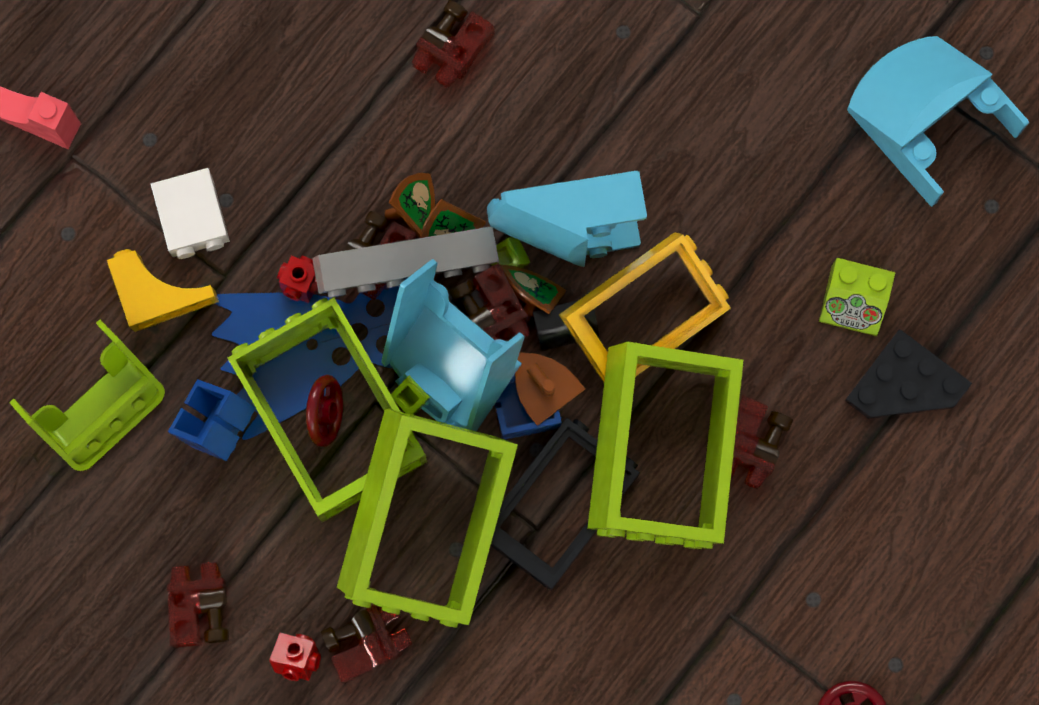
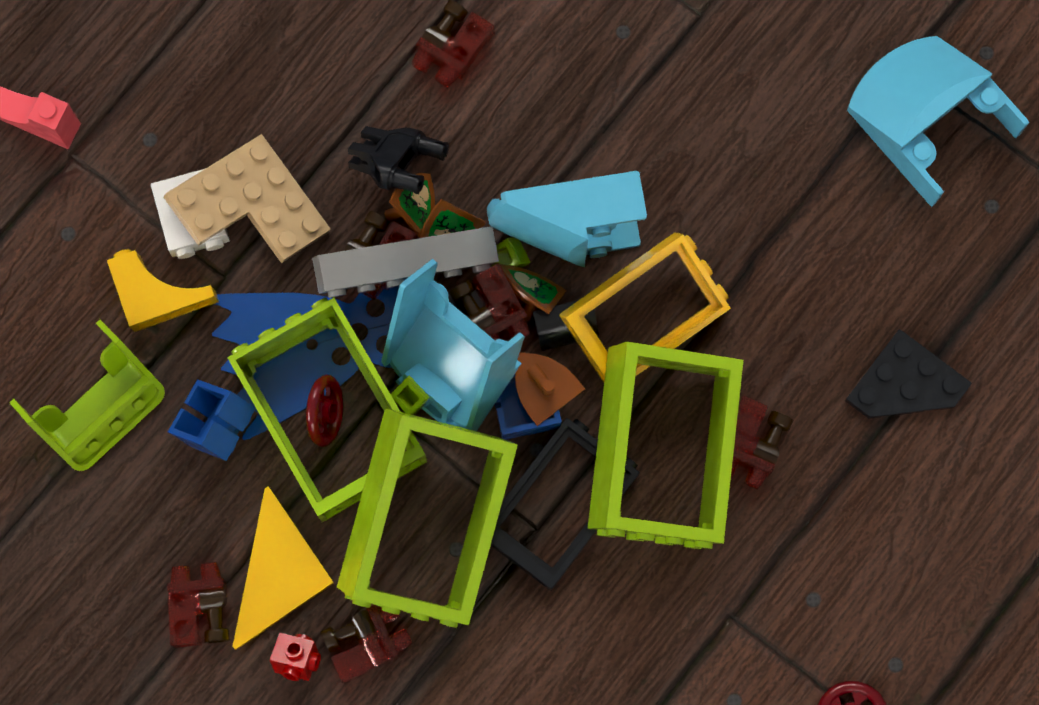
(250, 184): none -> tan plate
(280, 572): none -> yellow tile
(298, 288): red brick -> none
(390, 155): none -> black connector
(856, 296): lime slope -> none

